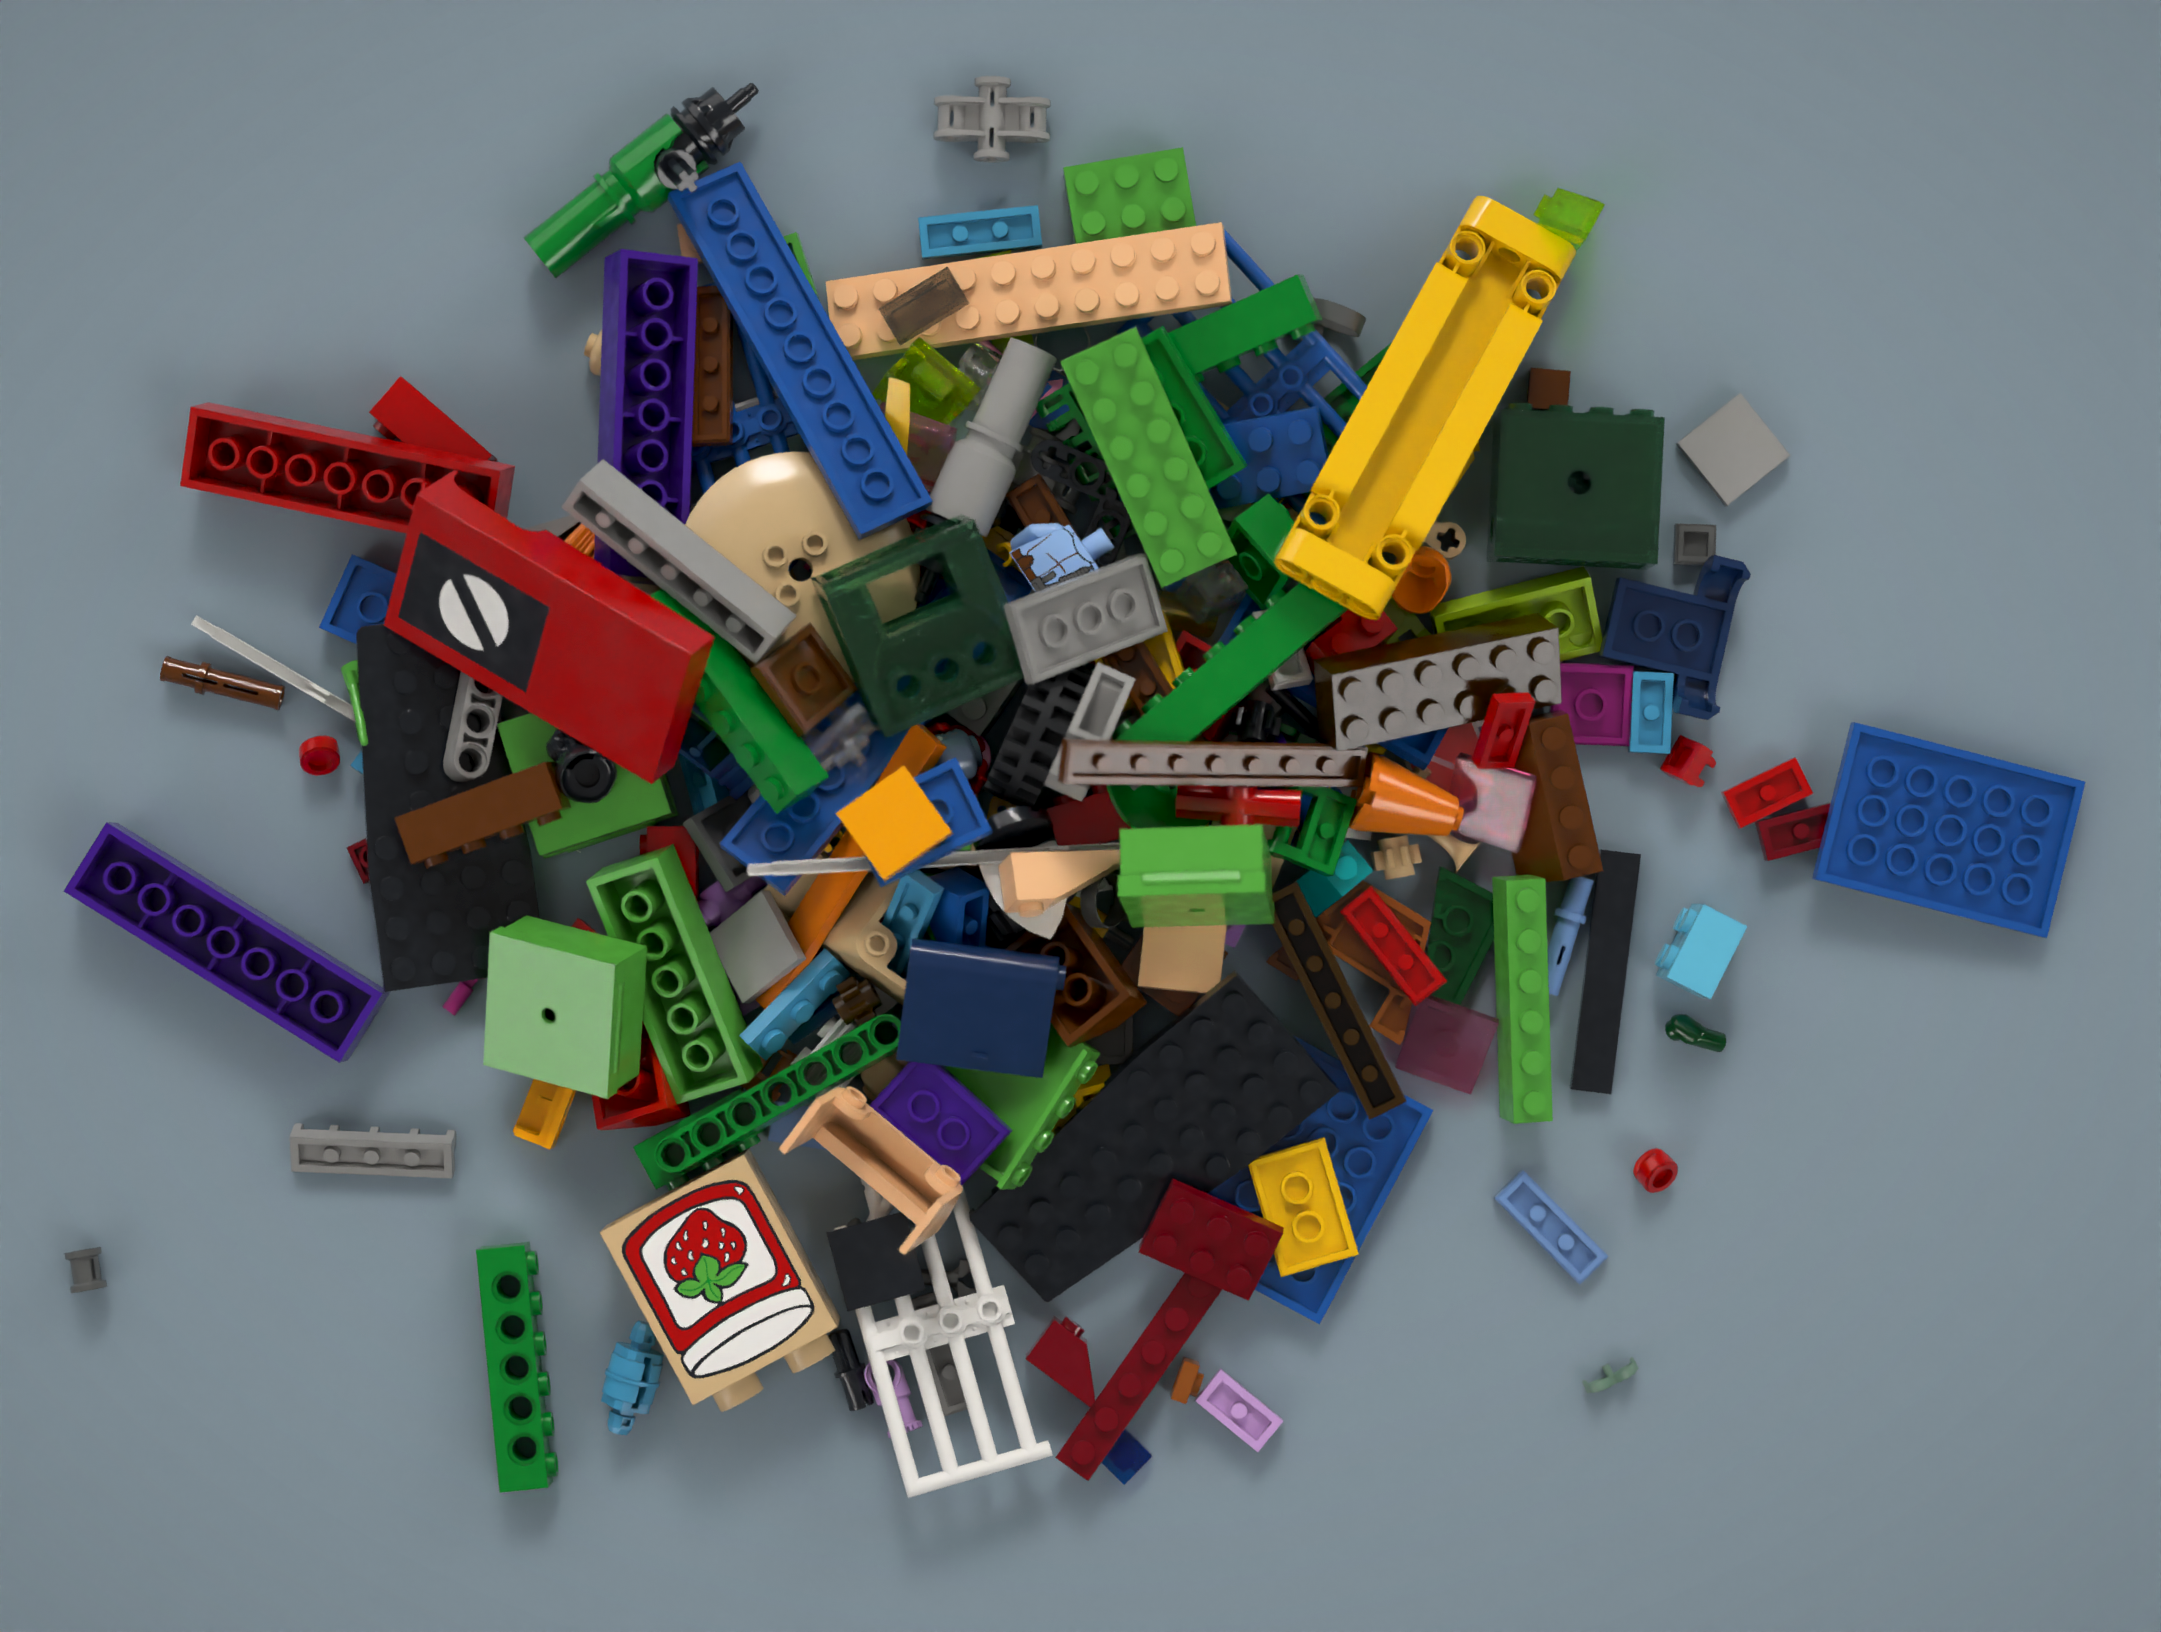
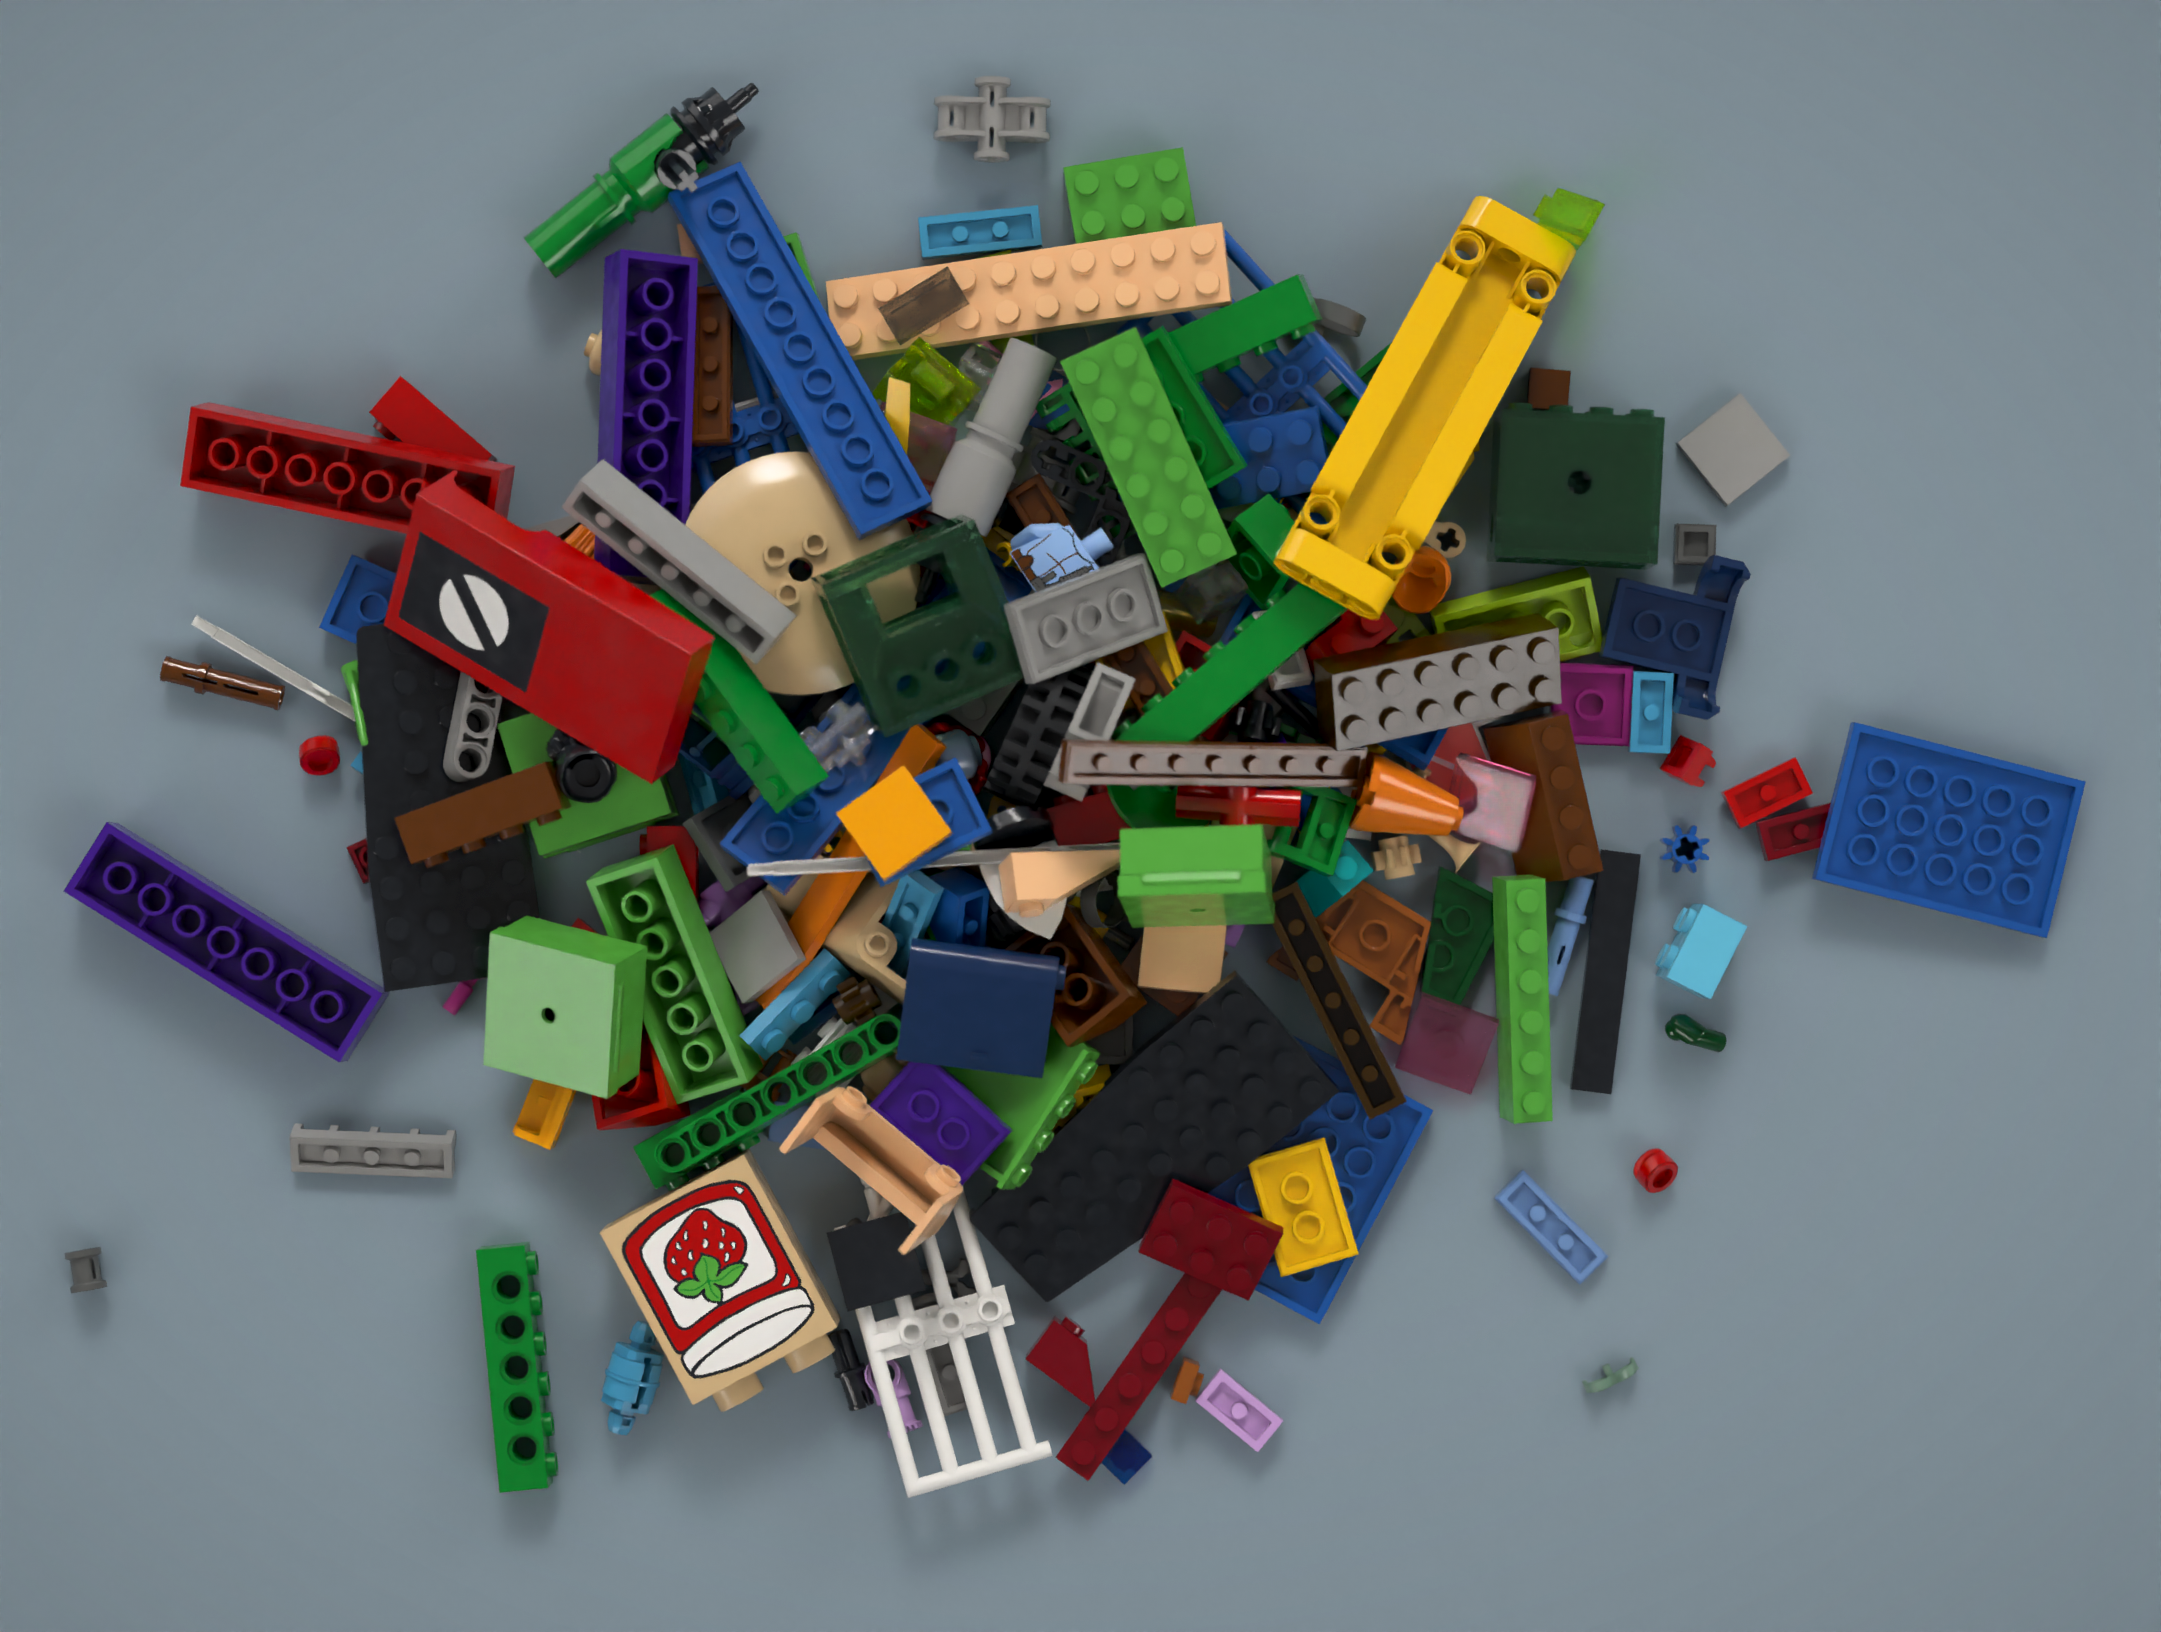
(804, 679): reddish brown tile -> none
(1393, 946): red tile -> none
(1503, 730): red plate -> none
(1674, 843): none -> blue gear

